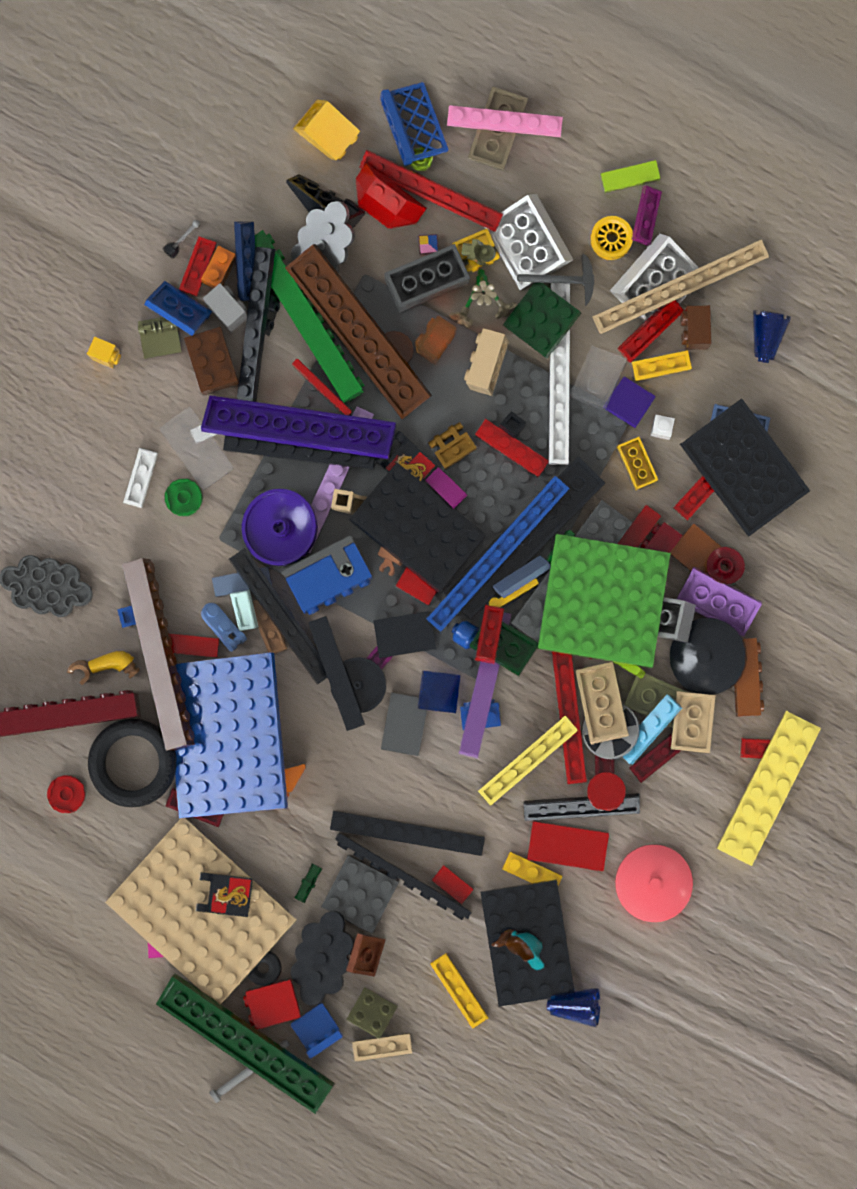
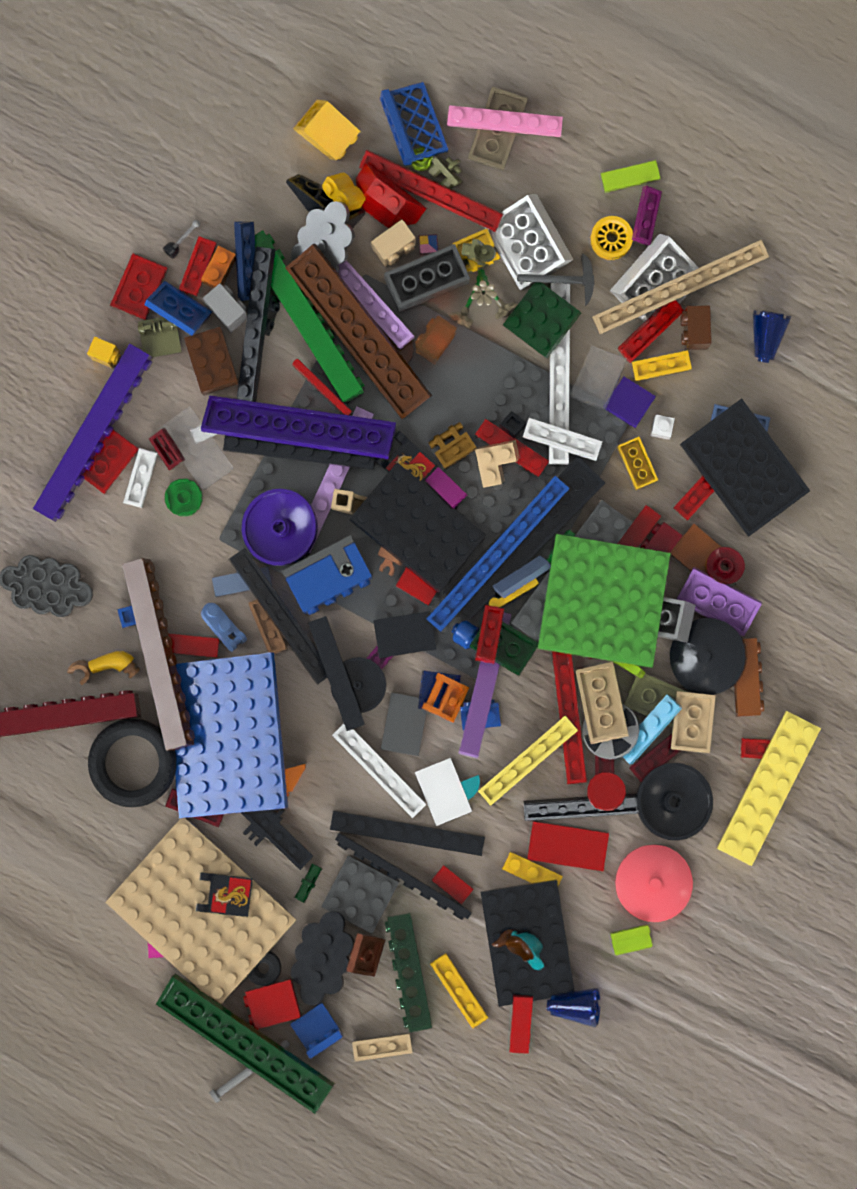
(66, 794): red tile -> none
(93, 432): none -> dark purple brick
(110, 461): none -> red tile
(137, 284): none -> red tile
(169, 447): none -> dark red tile
(244, 610): light aqua tile -> none
(266, 824): none -> black hinge
(342, 189): none -> yellow brick
(372, 1013): olive hinge -> none
(375, 306): none -> lavender plate
(380, 770): none -> white plate
(394, 243): none -> tan brick
(423, 1020): none -> clear green brick
(440, 166): none -> olive hips
(443, 791): none -> white tile
(451, 700): none -> orange plate
(471, 786): none -> teal tile
(486, 361): tan brick -> none
(491, 459): none -> tan brick
(521, 1024): none -> red tile
(562, 439): none -> white plate
(631, 939): none -> lime panel
(674, 801): none -> black dish

